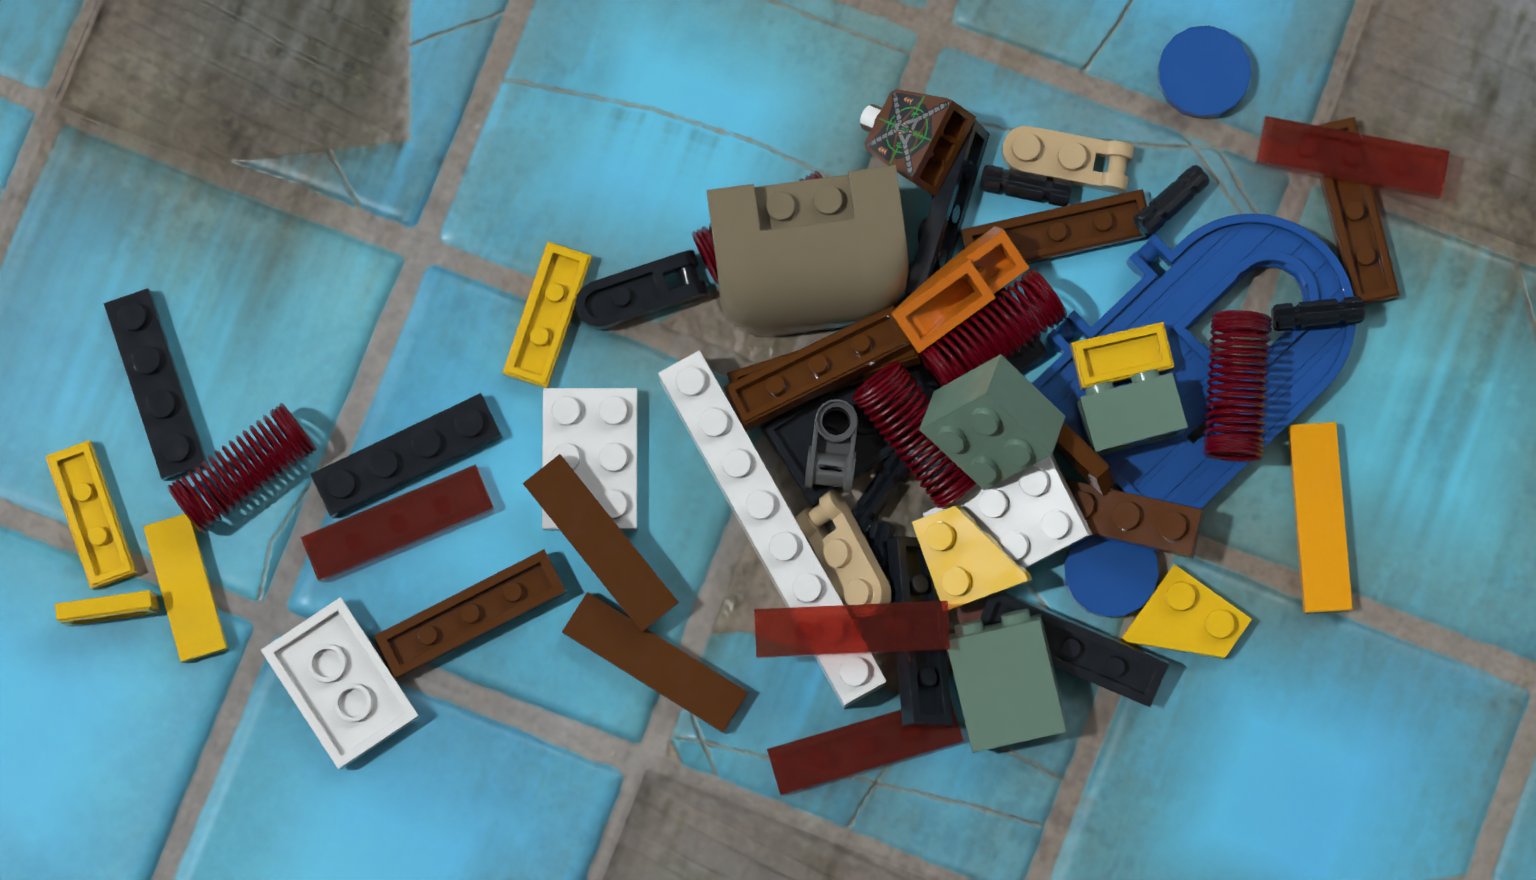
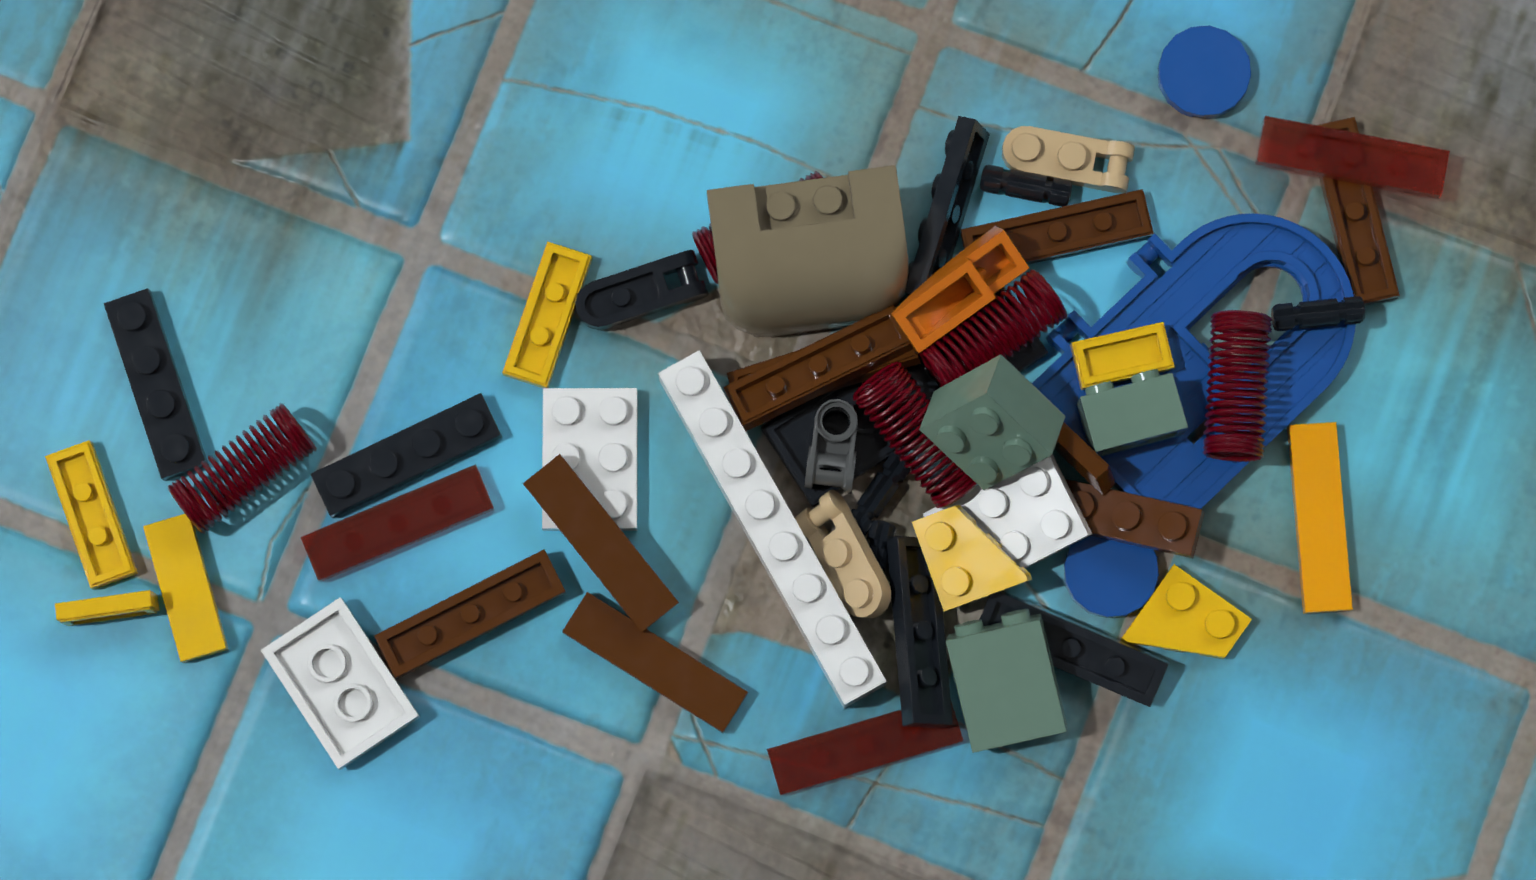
(852, 629): clear red tile -> none
(917, 135): torso -> none
(1171, 200): black axle -> none

